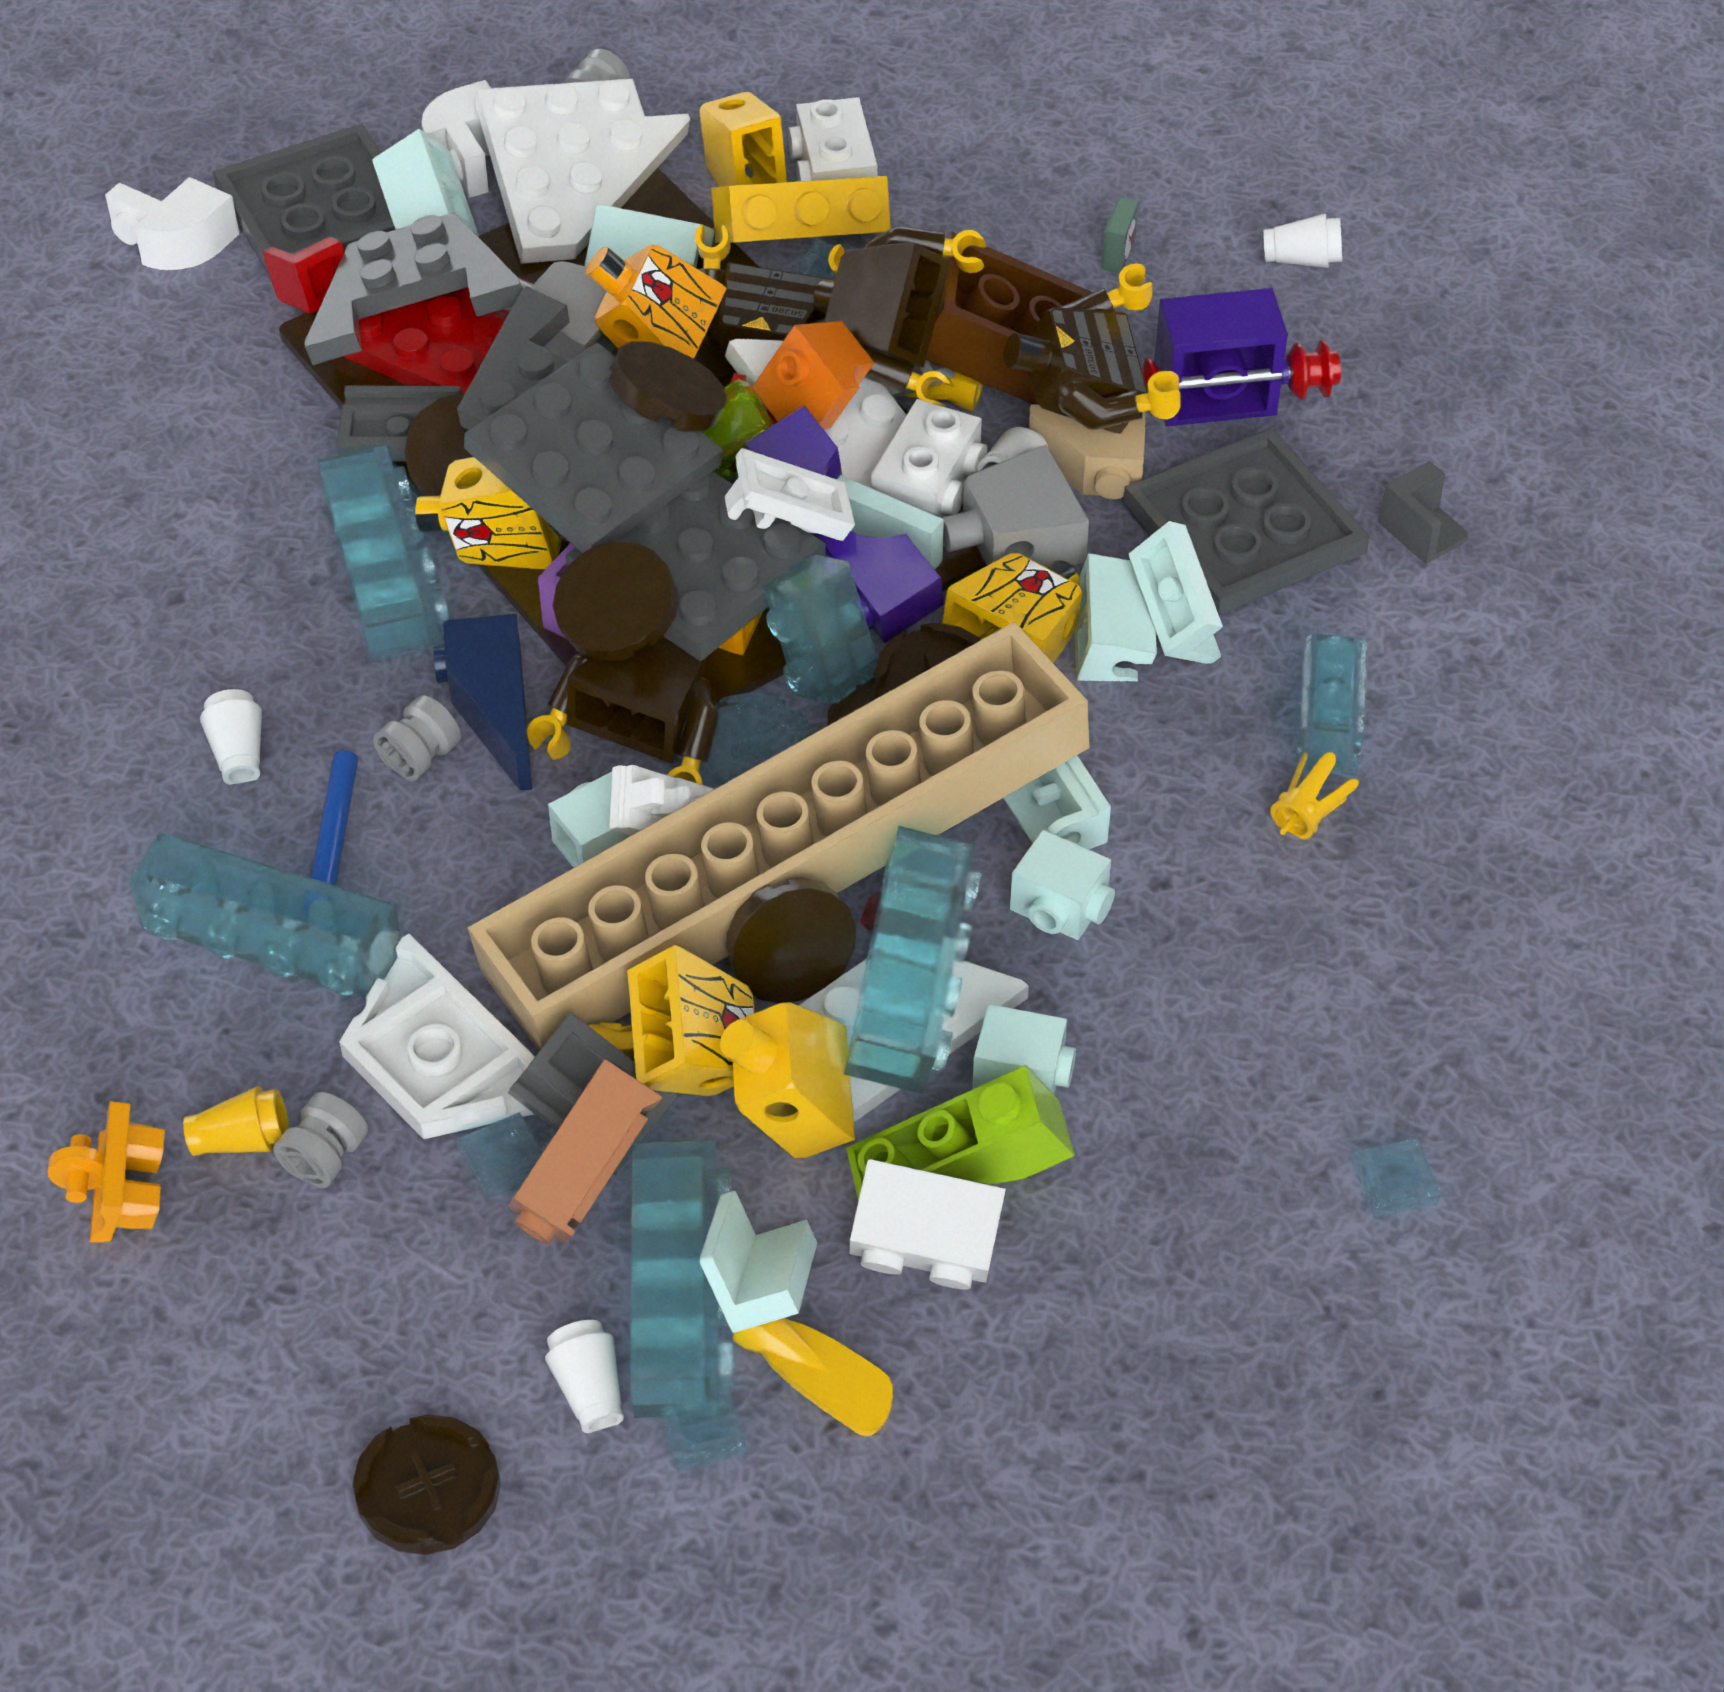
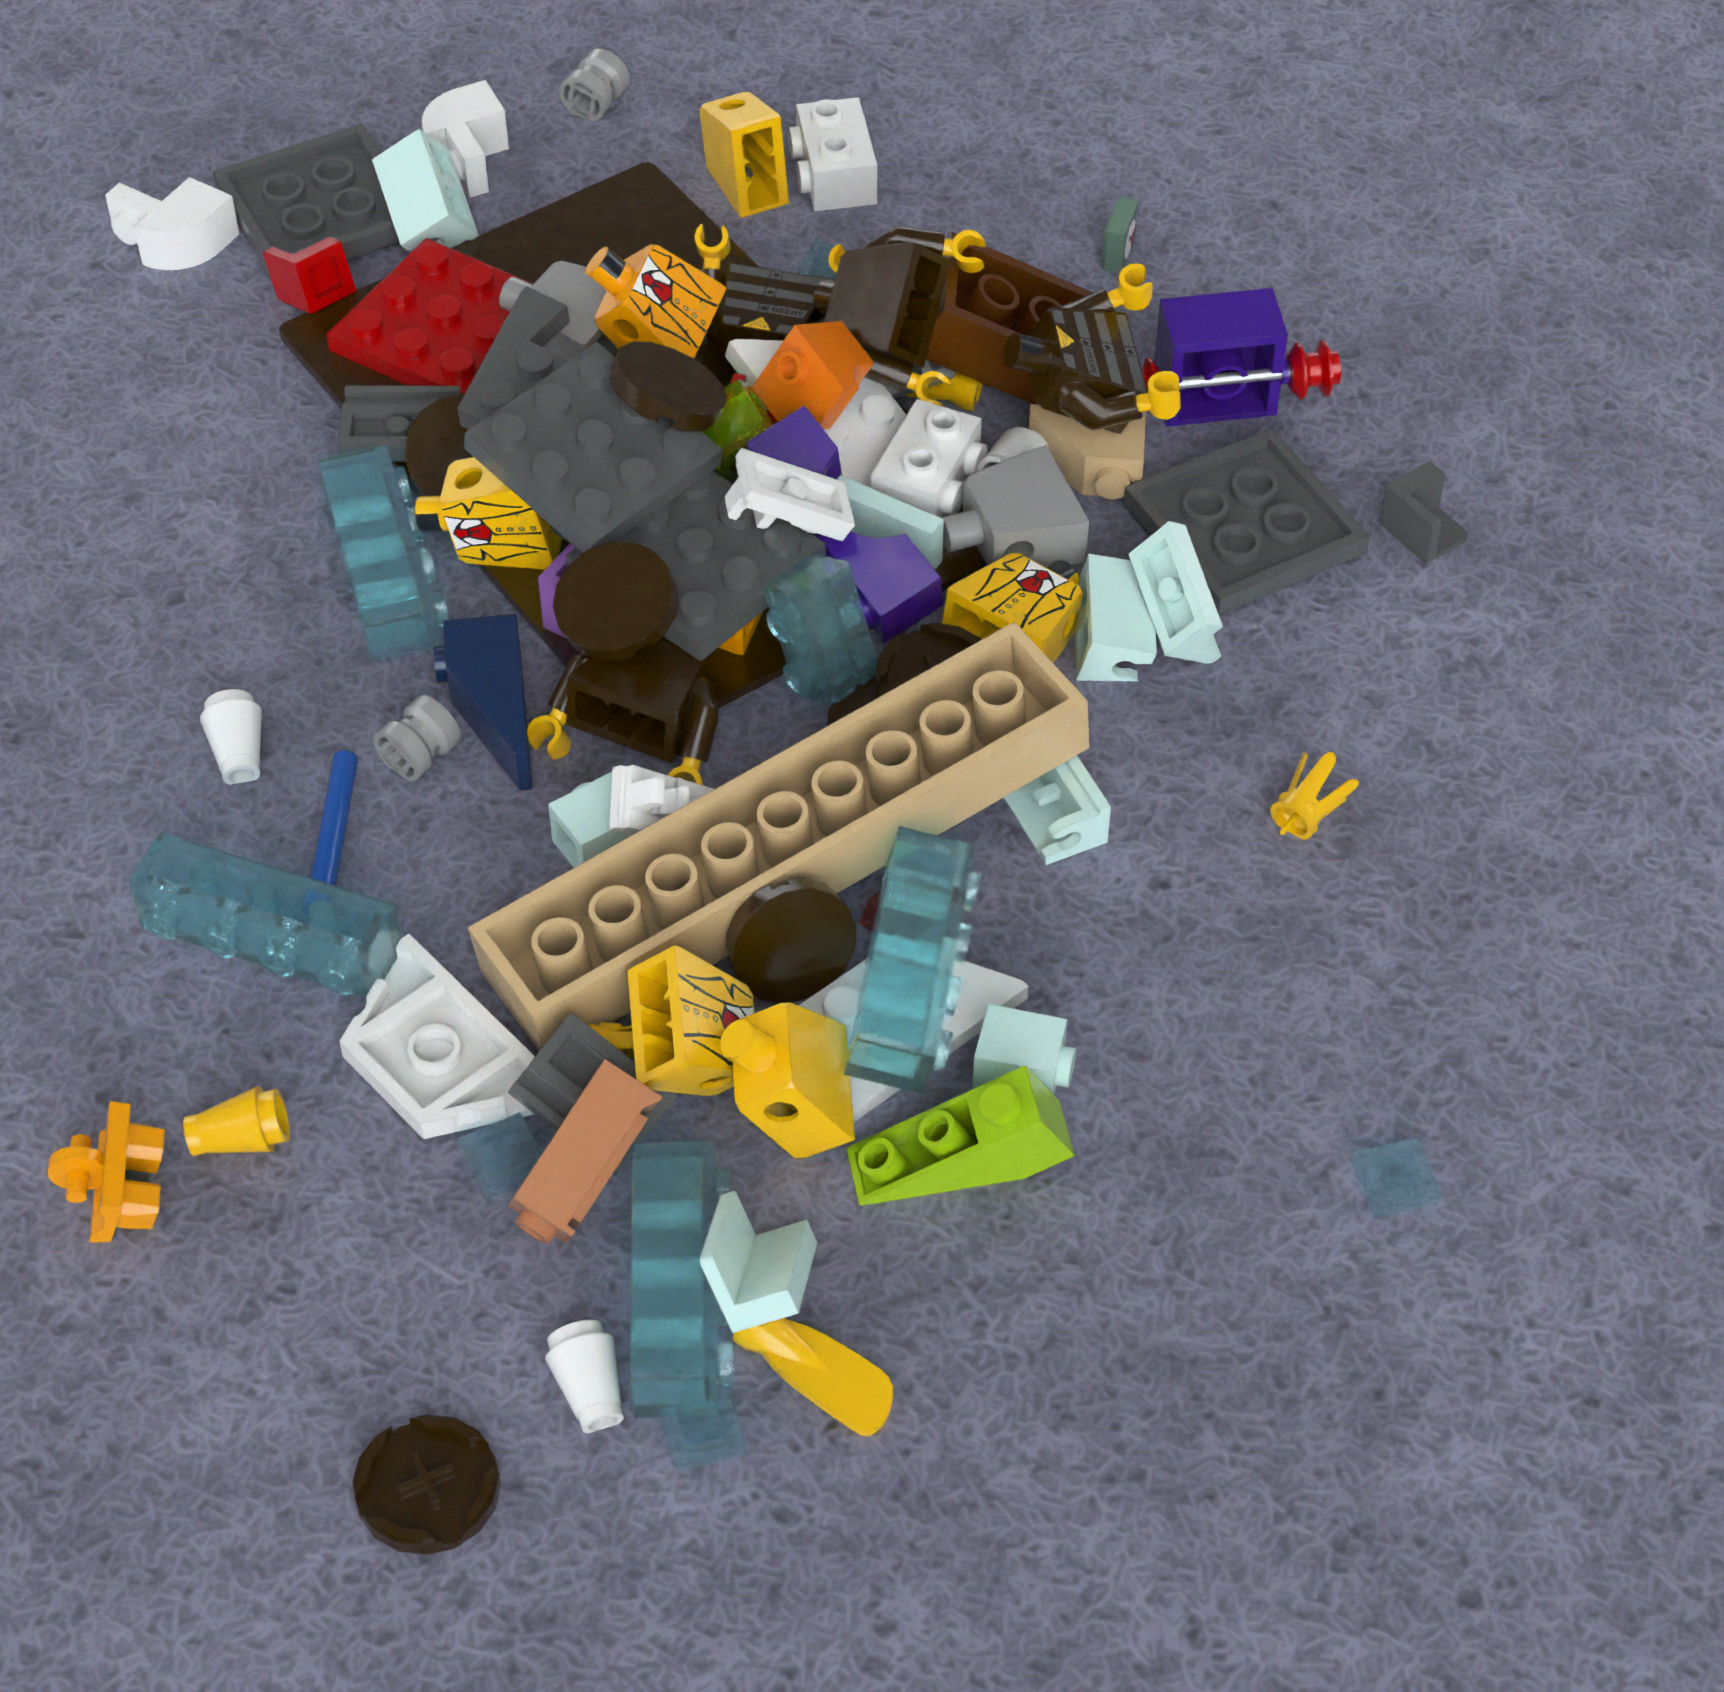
(321, 1139): light grey wheel -> none
(402, 269): wing -> none
(565, 152): white wing -> none
(631, 231): light aqua panel -> none
(750, 732): clear light blue tile -> none
(801, 209): yellow brick -> none
(926, 1224): white brick -> none
(1061, 886): light aqua brick -> none
(1305, 242): white cone -> none
(1331, 701): clear light blue brick -> none

